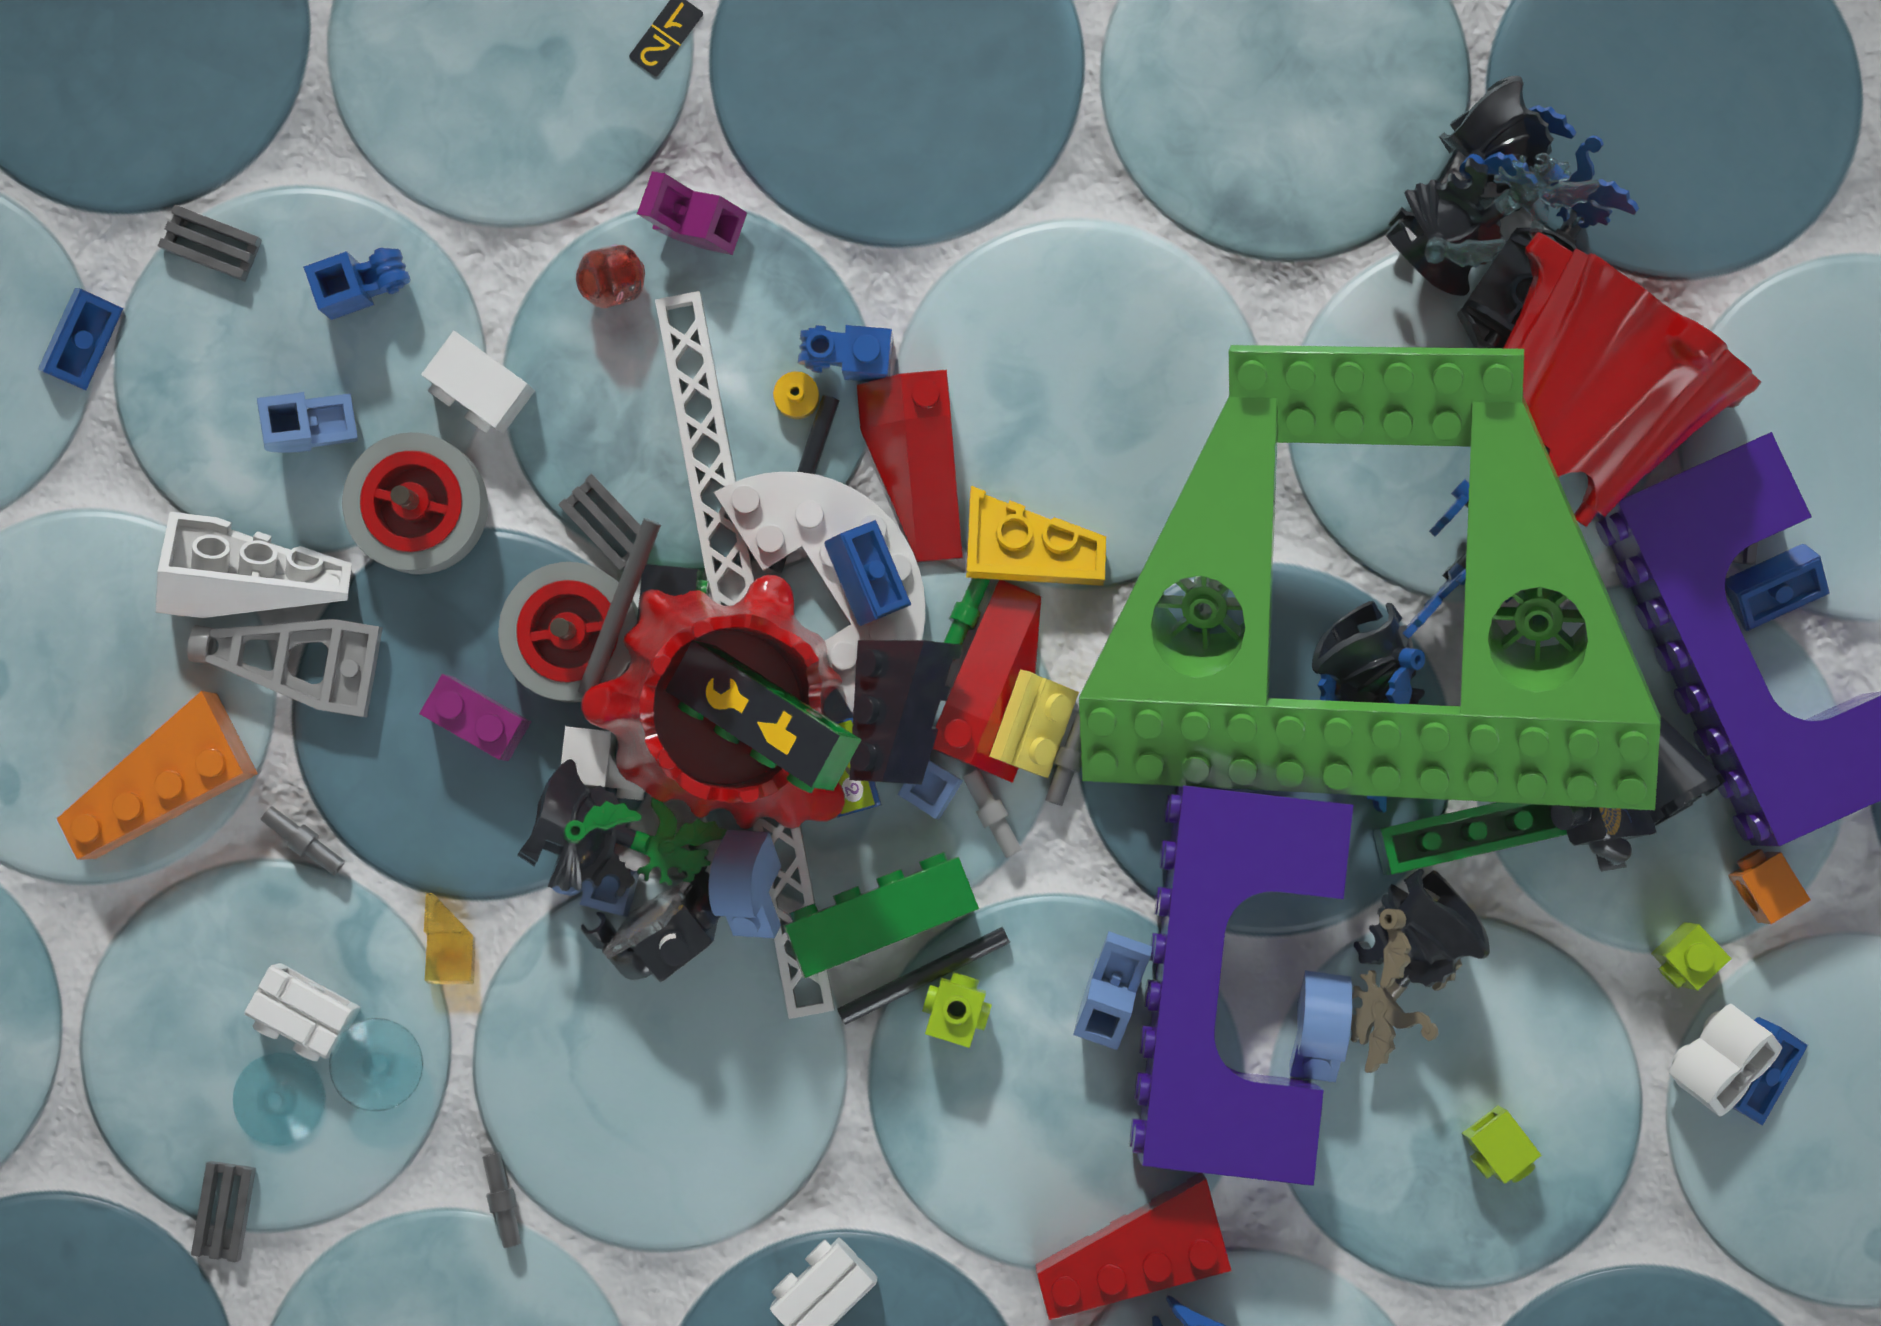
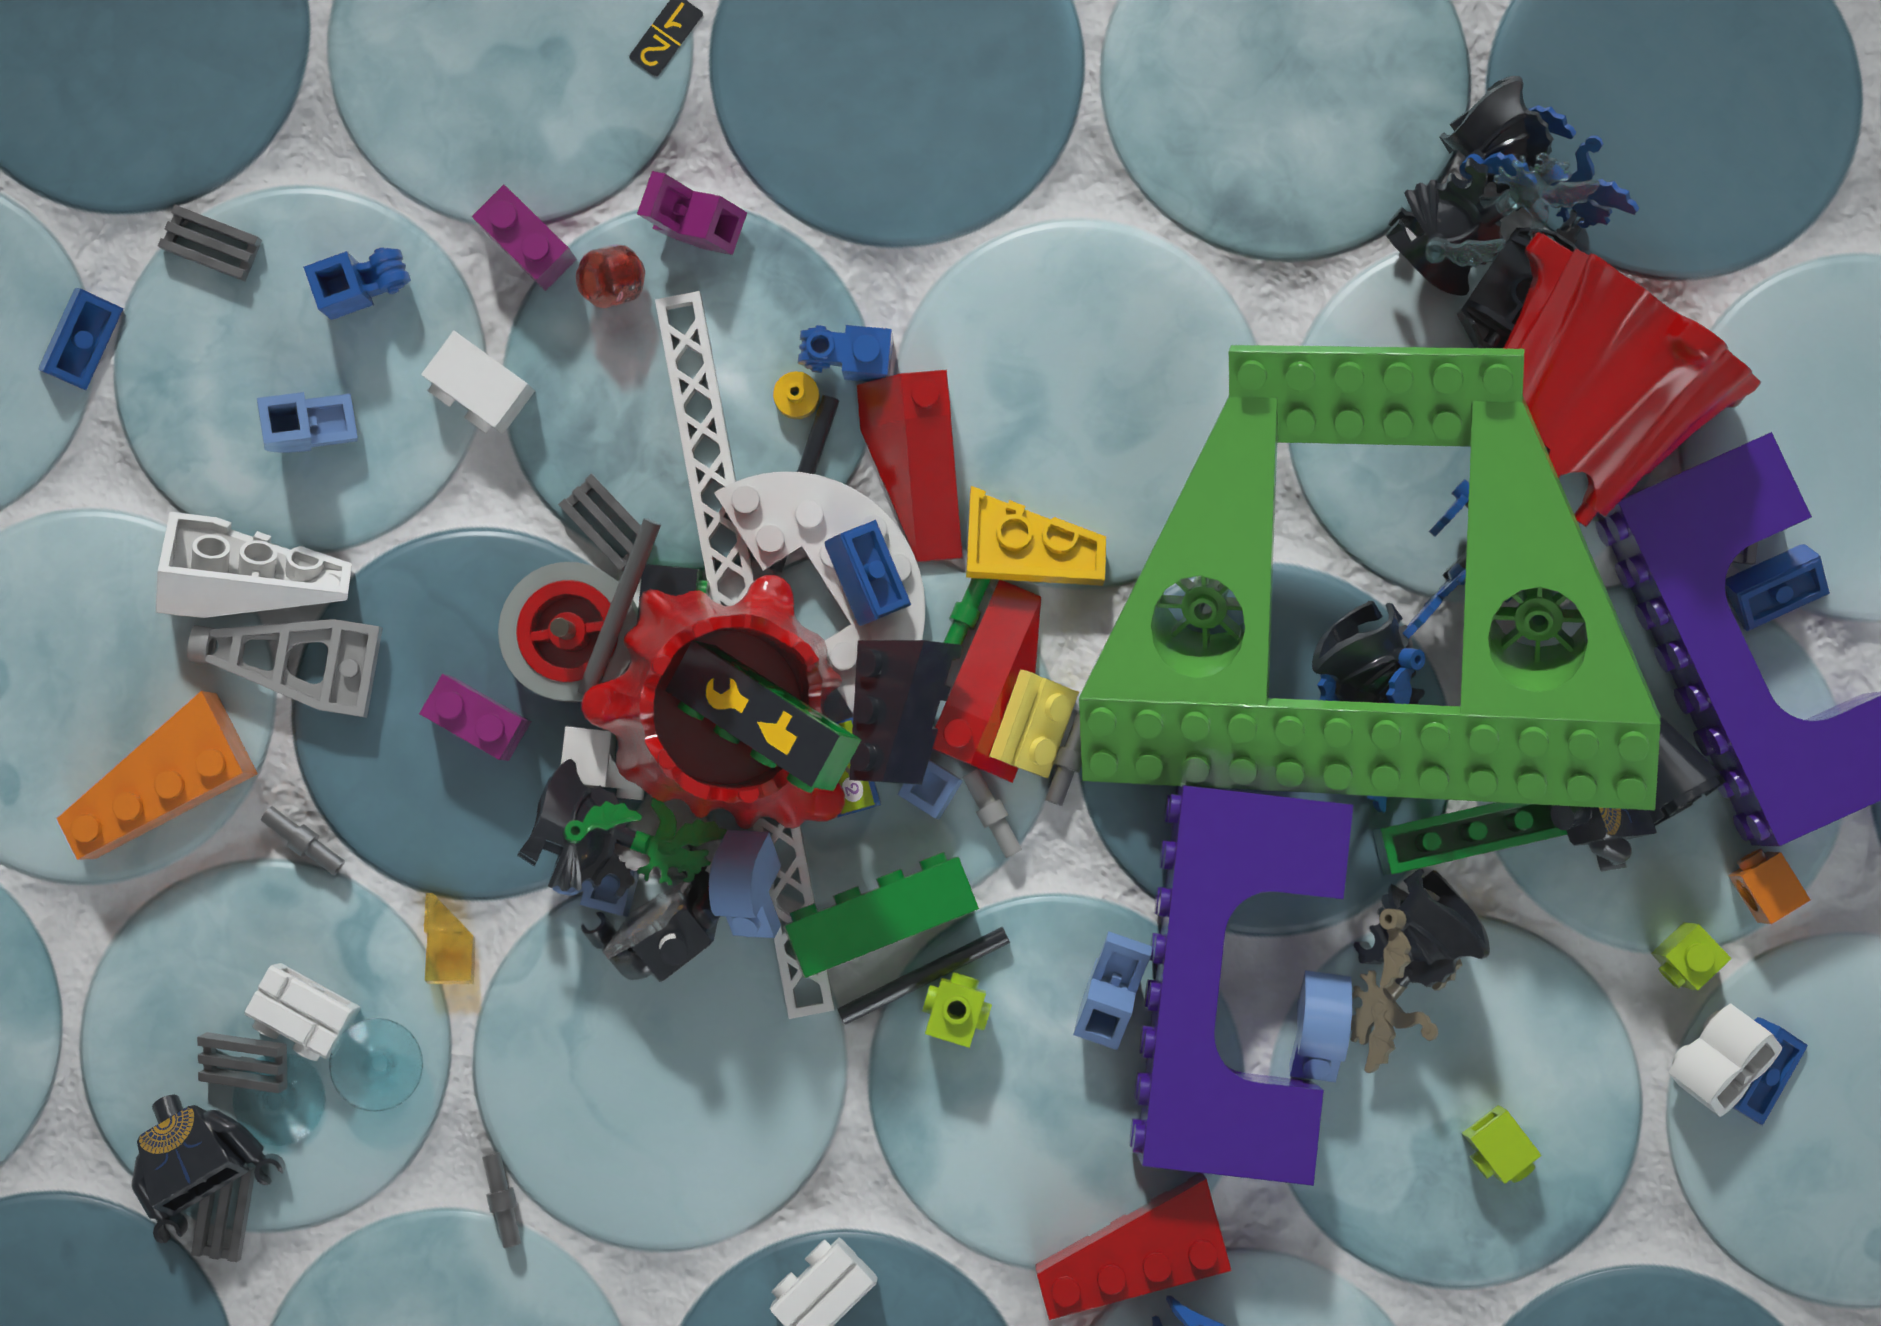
(189, 1159): none -> black torso
(215, 1075): none -> flat silver tile
(415, 503): wheel -> none
(524, 237): none -> magenta brick

